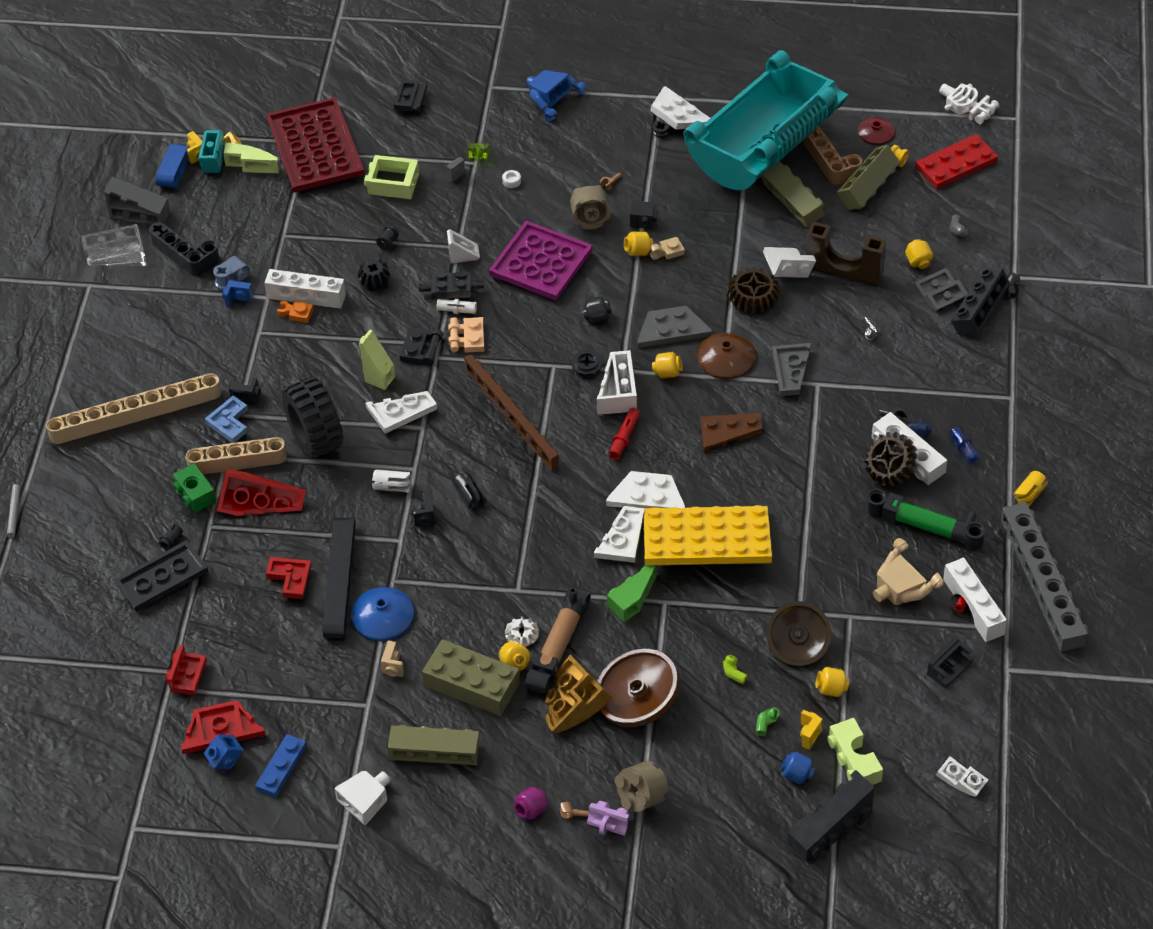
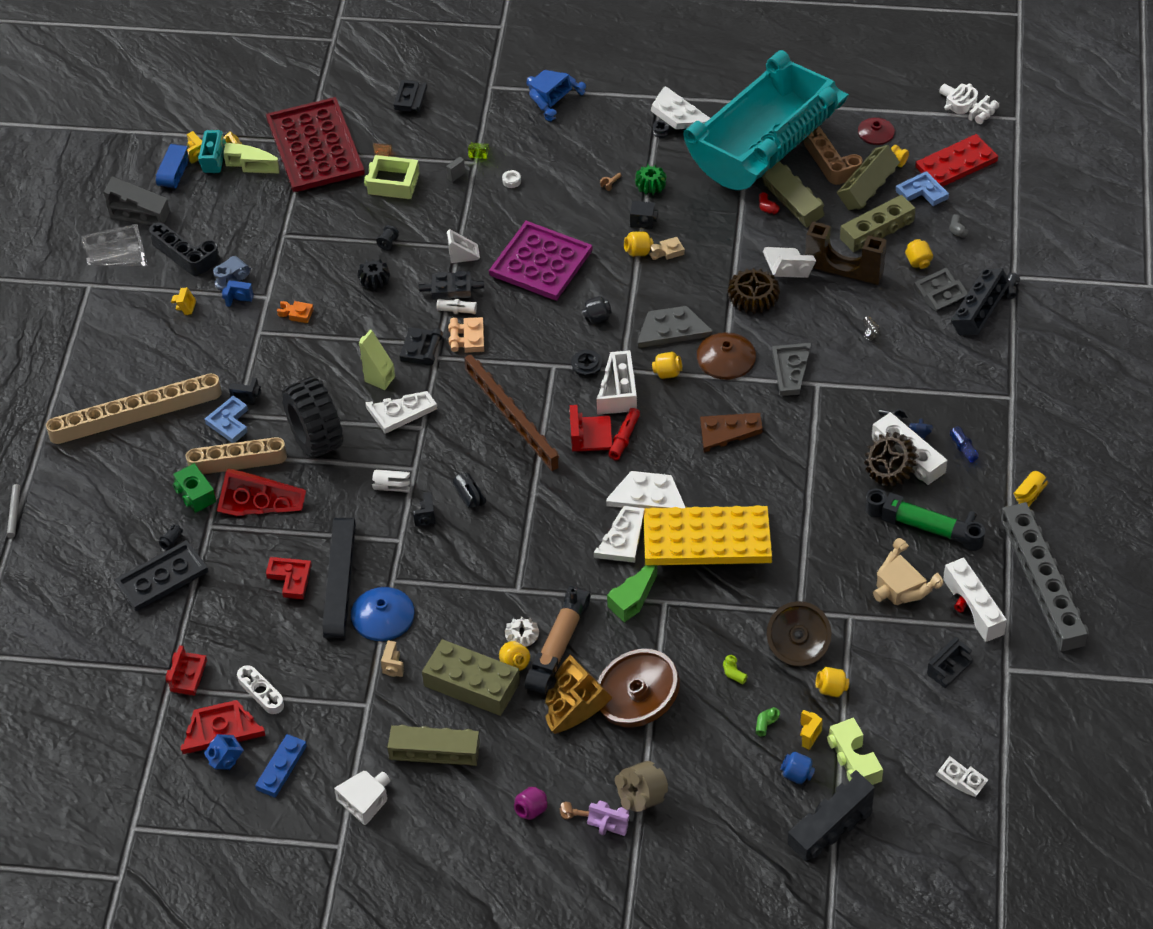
(185, 301): none -> yellow tile
(261, 698): none -> white beam
(305, 288): white brick -> none
(382, 149): none -> clear orange tile
(589, 432): none -> red bracket
(590, 206): dark tan brick -> none
(650, 179): none -> green gear
(766, 205): none -> red arm
(878, 222): none -> olive brick
(923, 185): none -> medium blue plate

